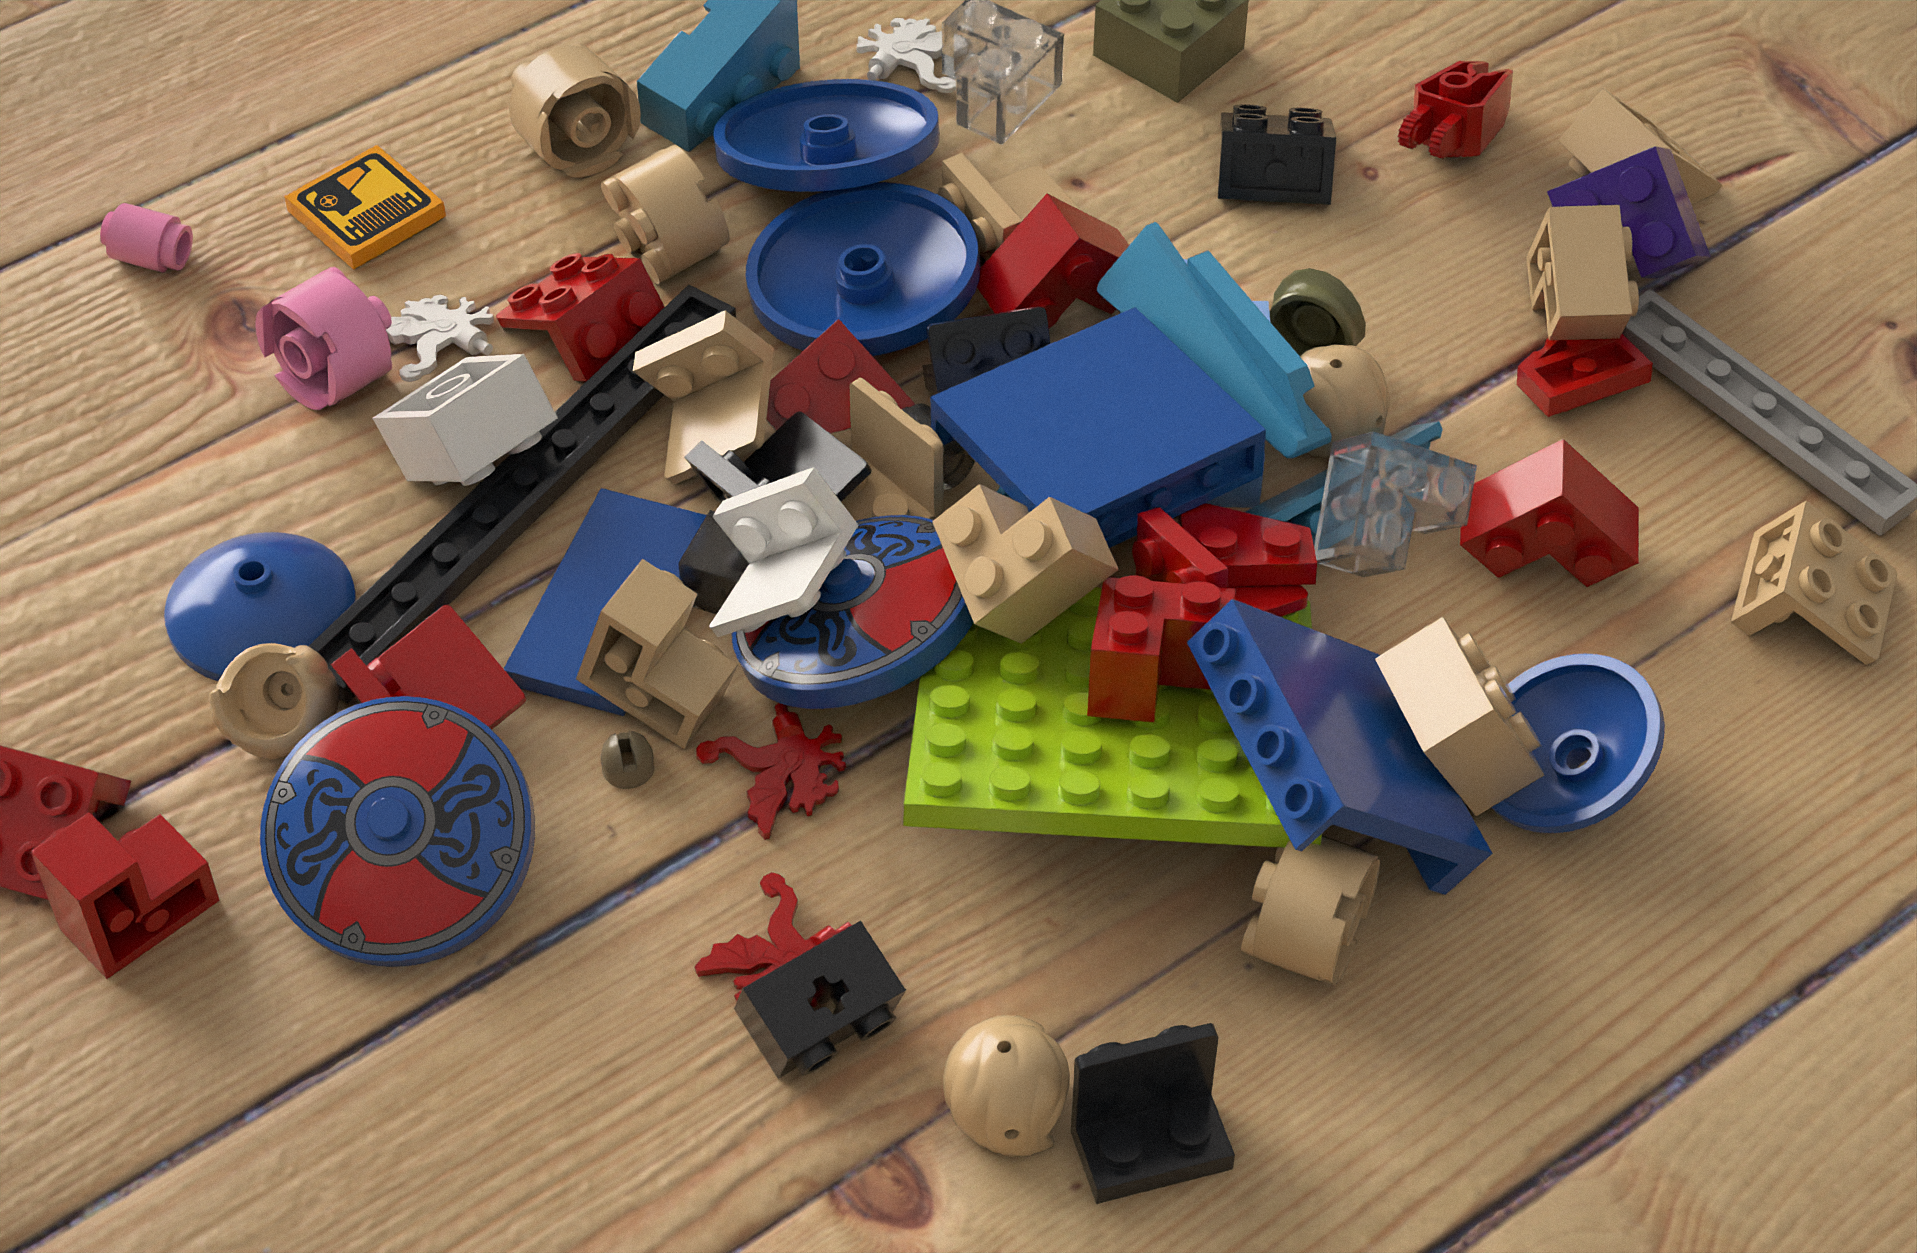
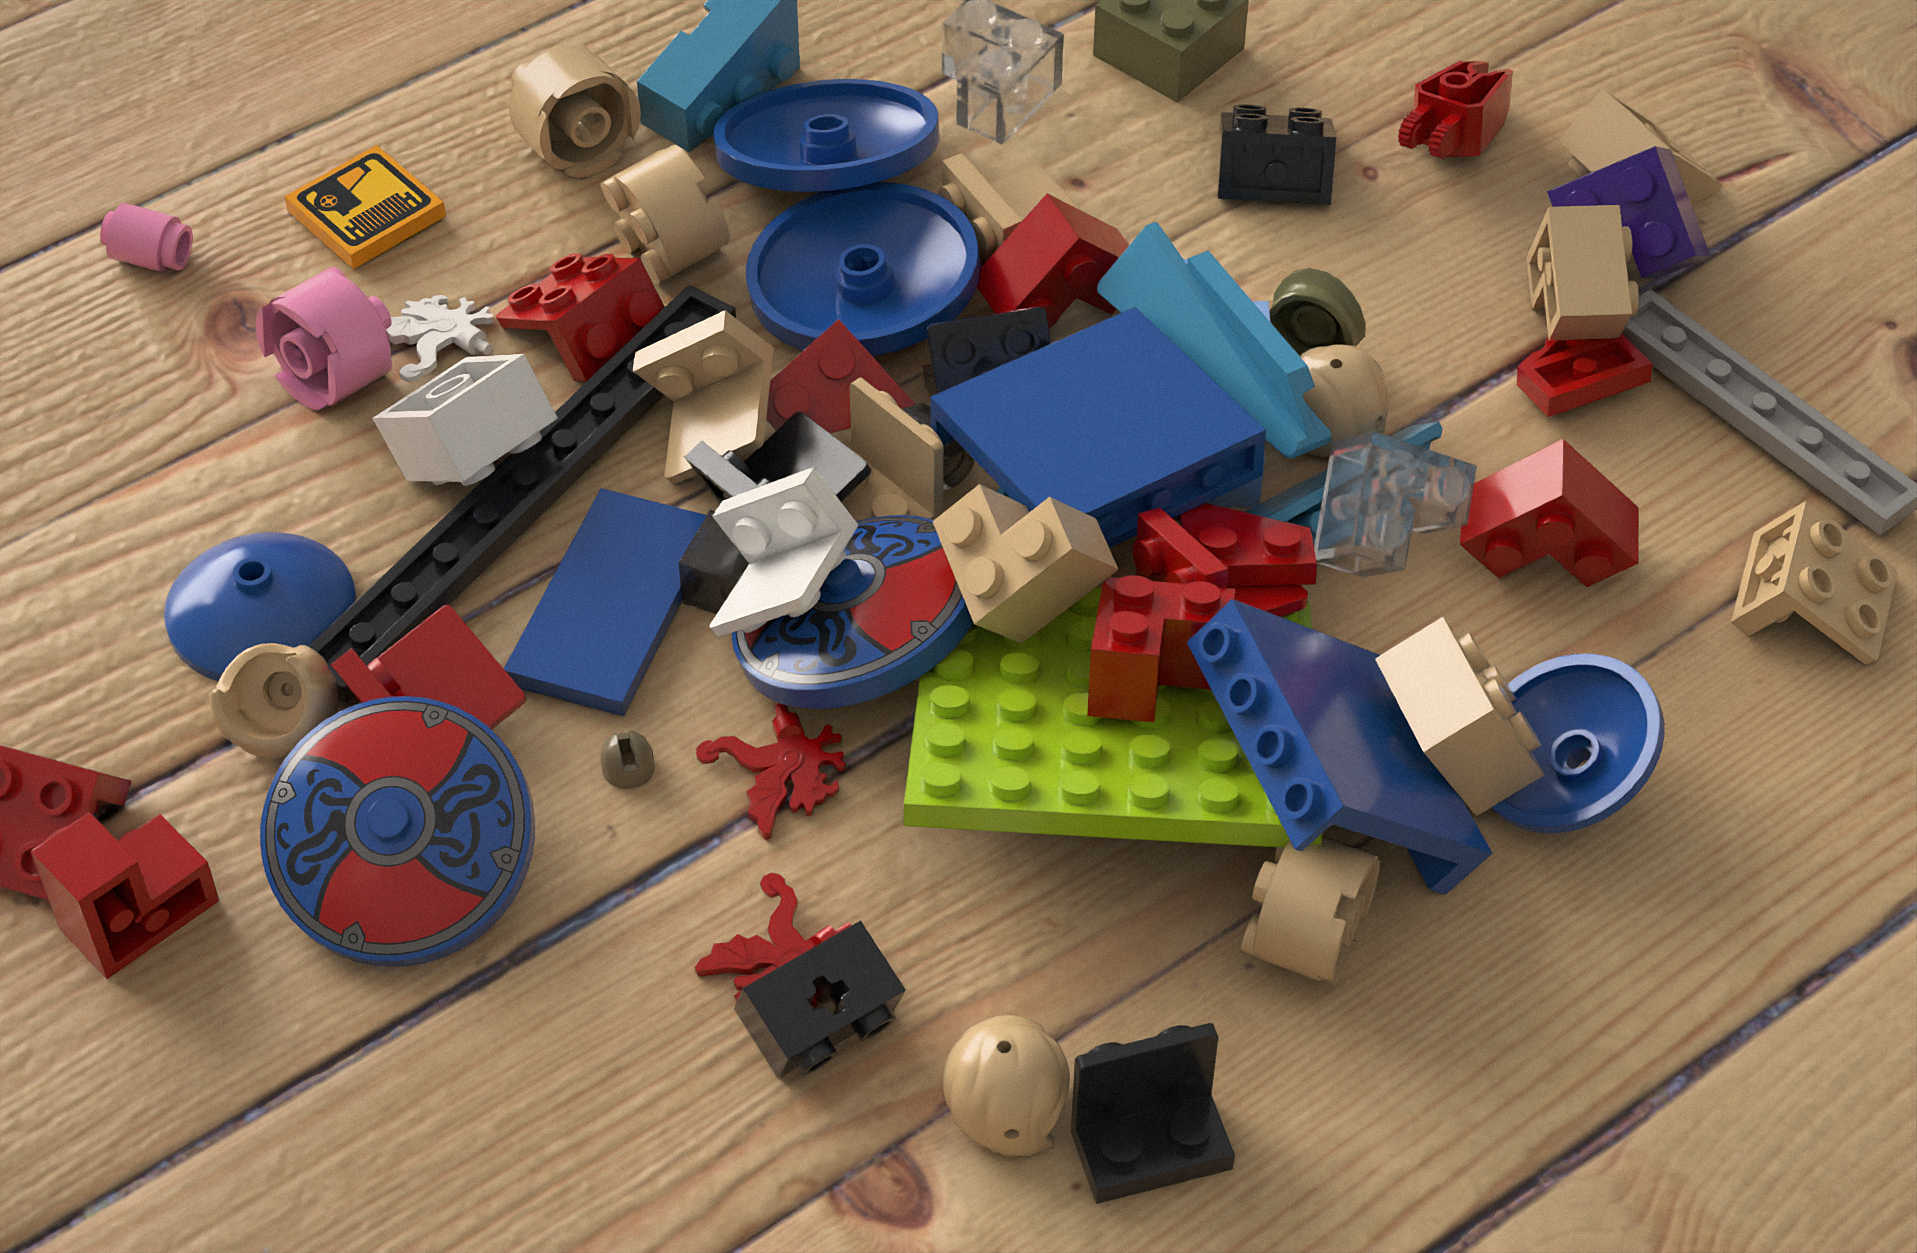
(648, 659): tan brick -> none
(910, 45): white piece -> none

